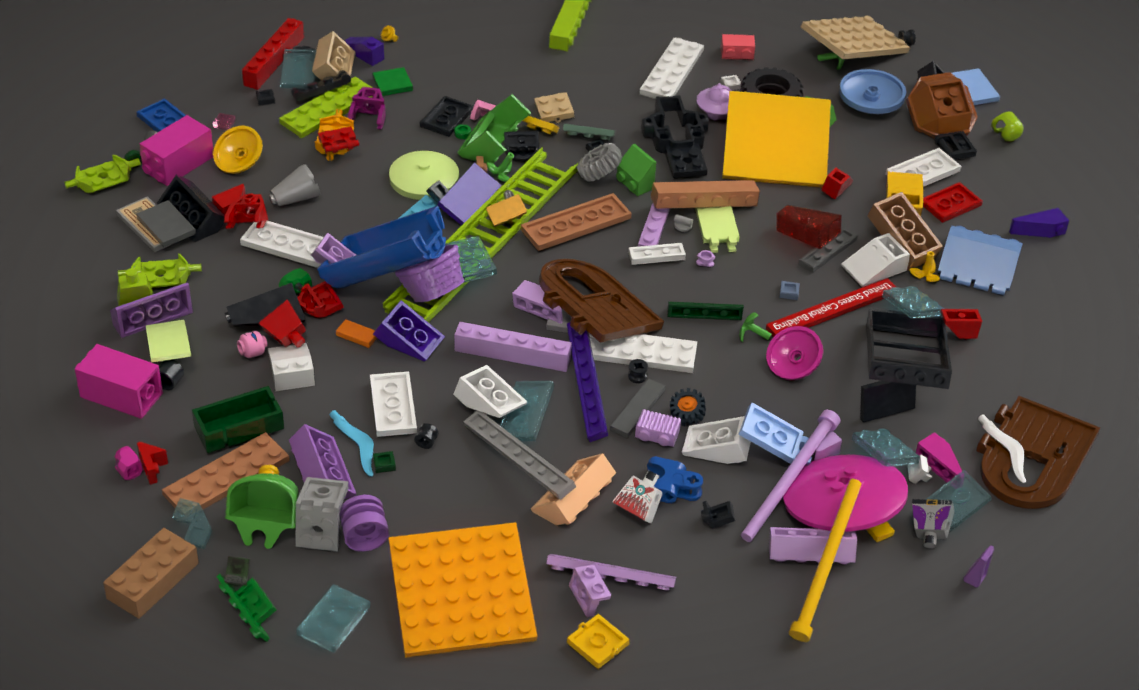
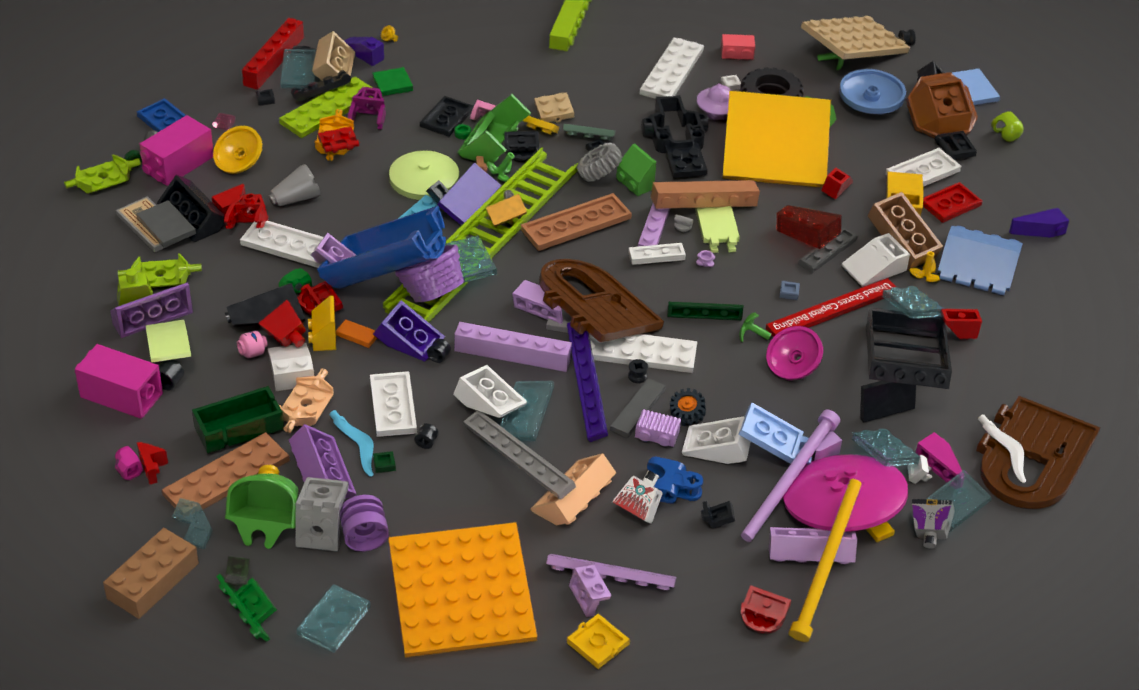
(308, 390): none -> light nougat plate
(323, 326): none -> yellow slope
(438, 350): none -> black wheel
(764, 610): none -> red slope
(980, 568): medium lavender slope -> none

